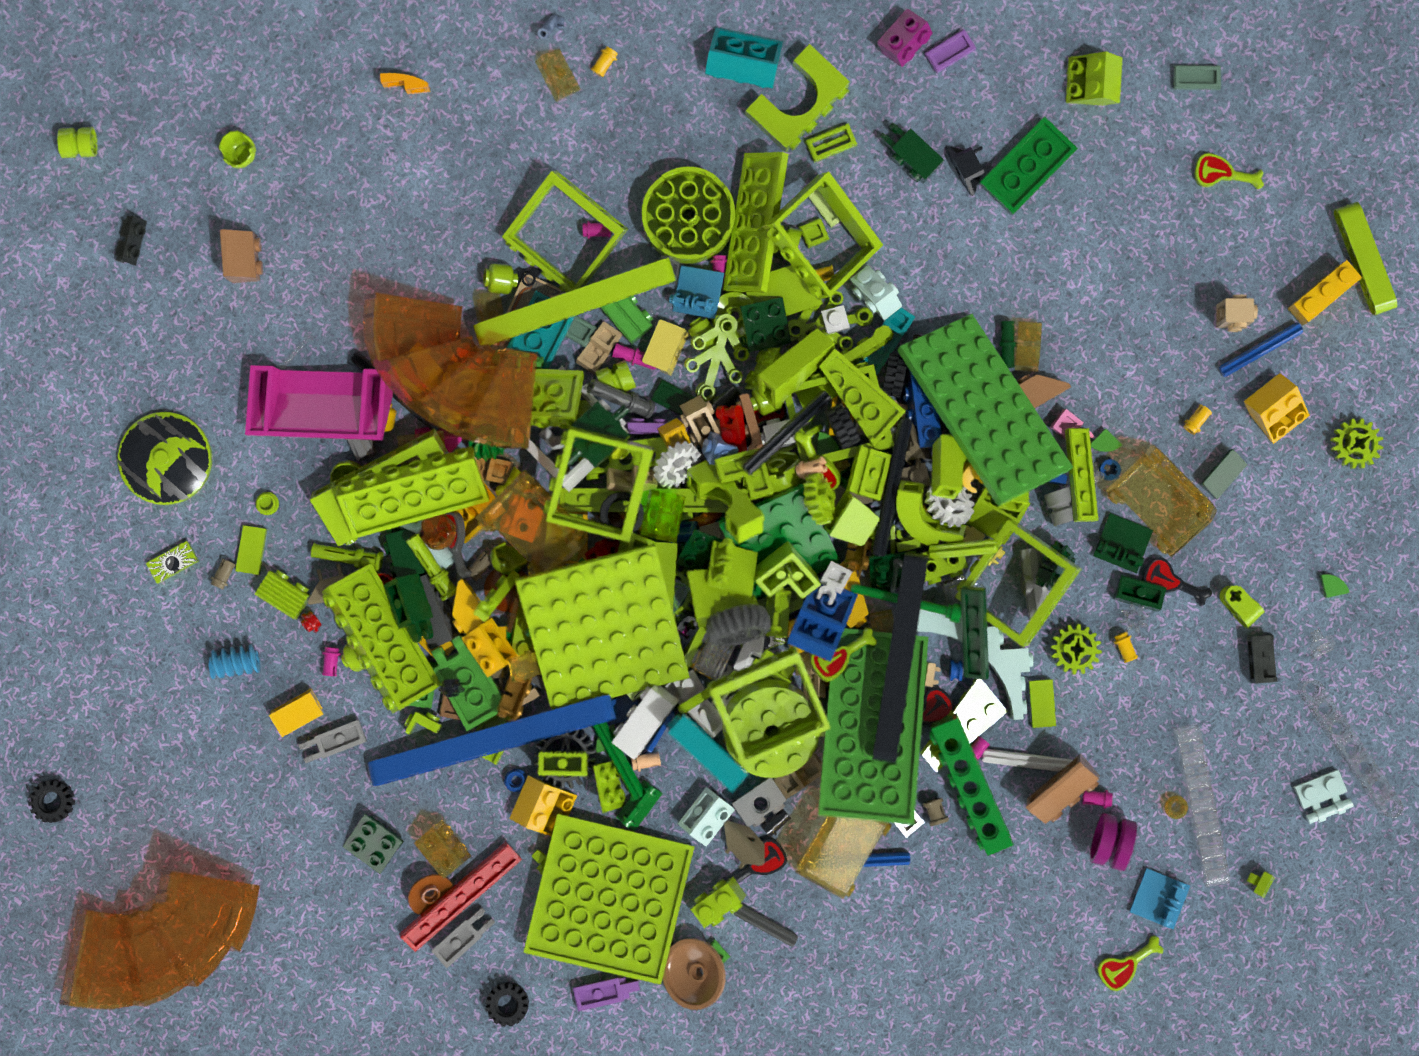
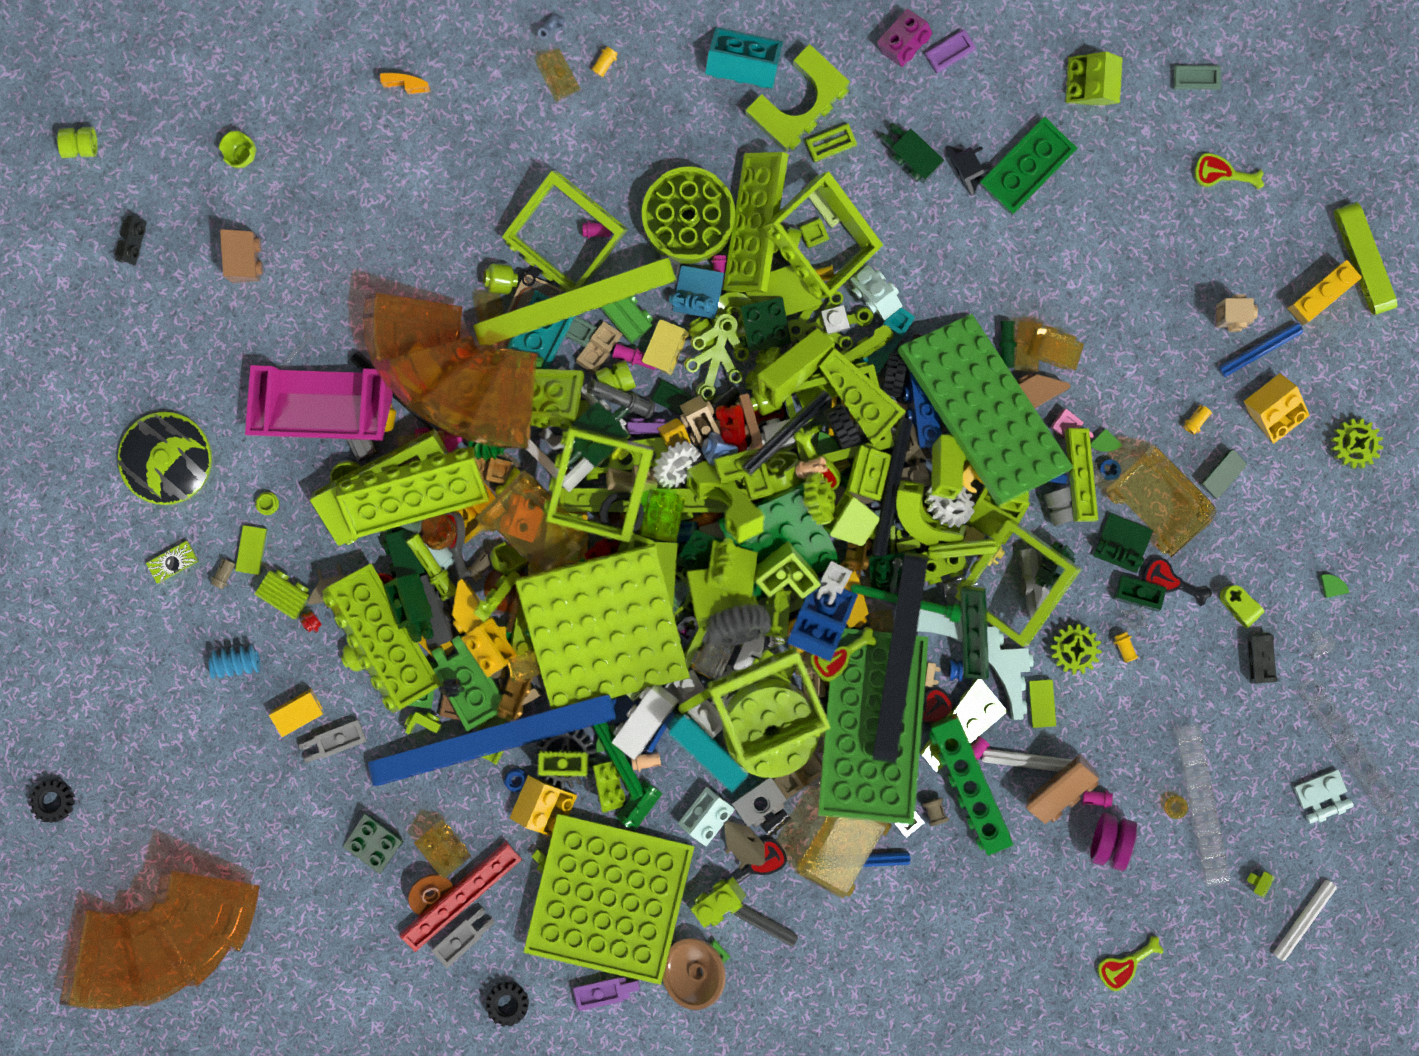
(330, 661): dark pink pin -> none
(359, 558): lime pin -> none
(1055, 349): none -> clear yellow brick
(1159, 898): dark azure hinge -> none
(1305, 920): none -> white axle

